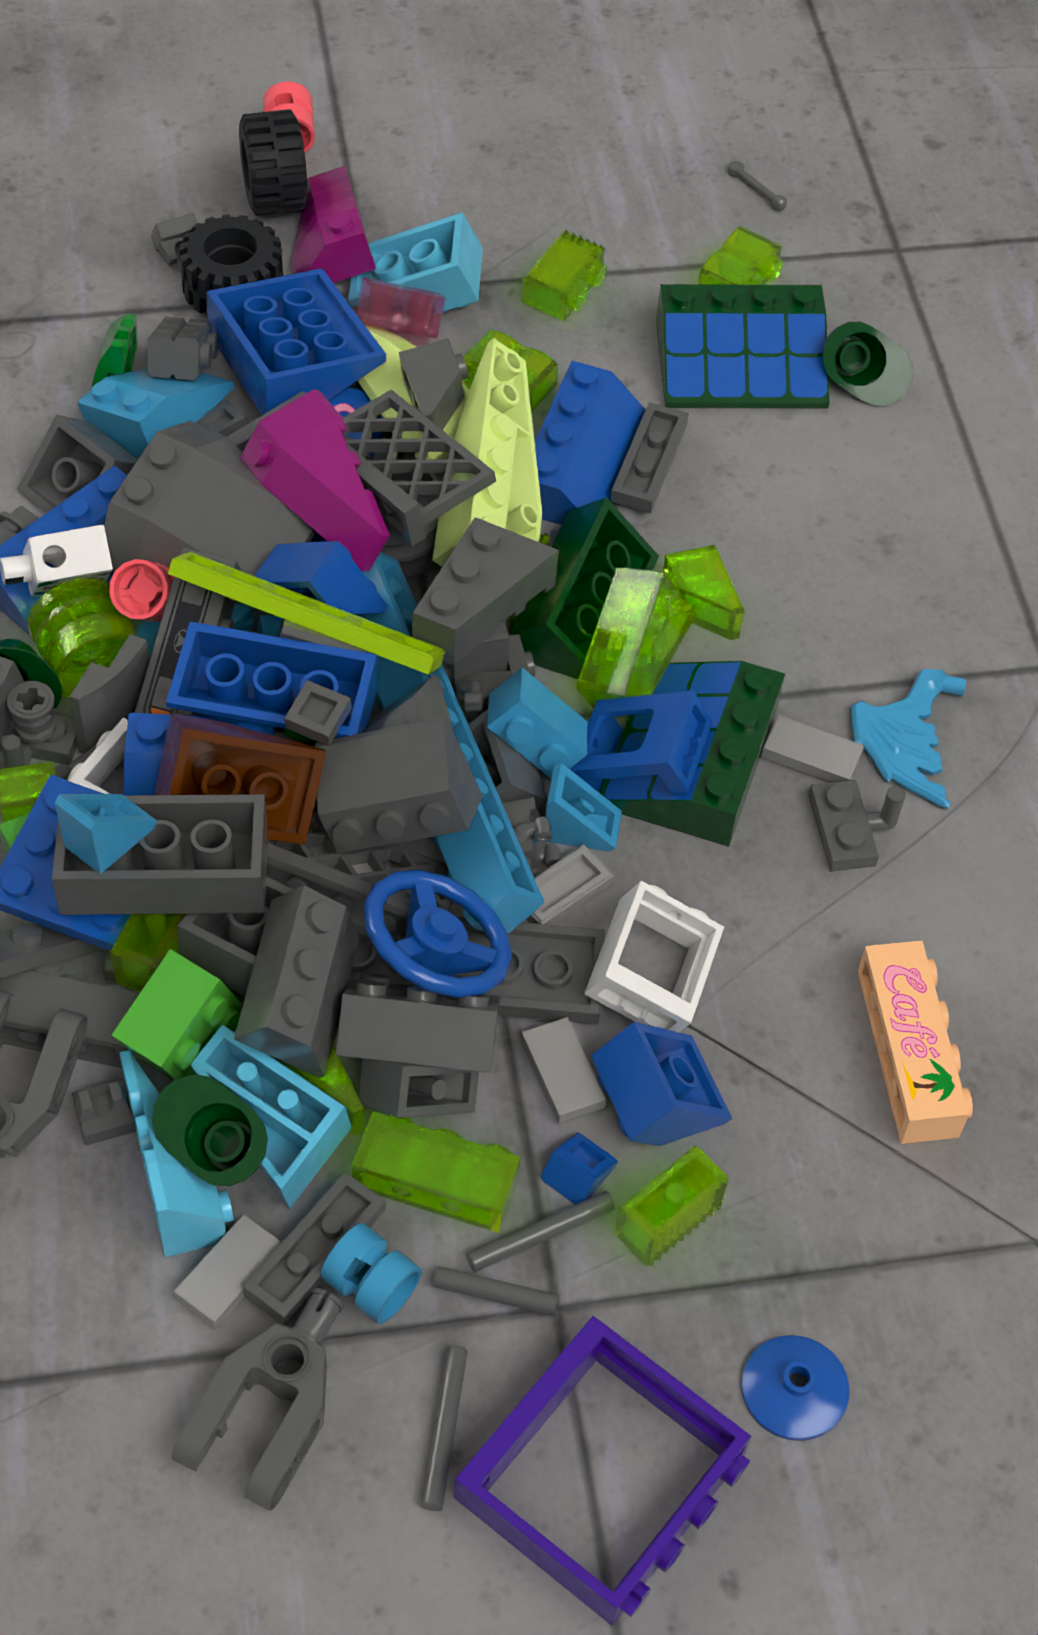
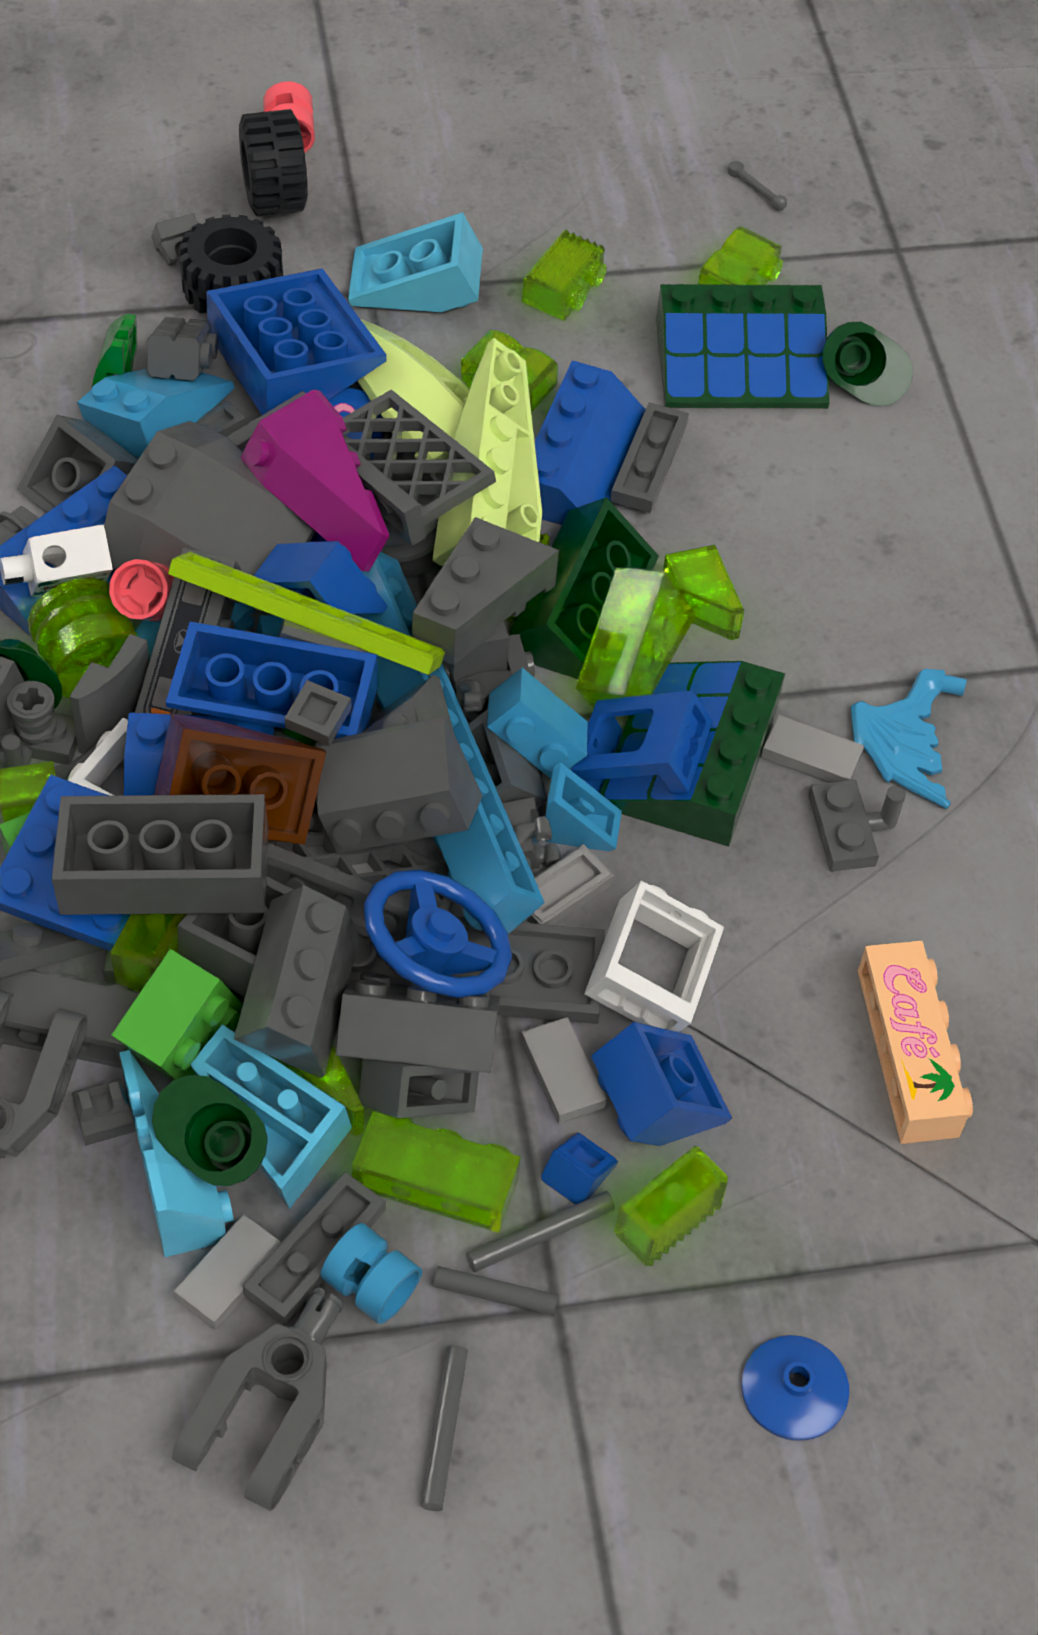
(101, 826): dark azure slope -> none
(332, 229): magenta wedge -> none
(400, 307): clear pink brick -> none
(434, 380): dark grey slope -> none
(665, 1392): dark purple window -> none

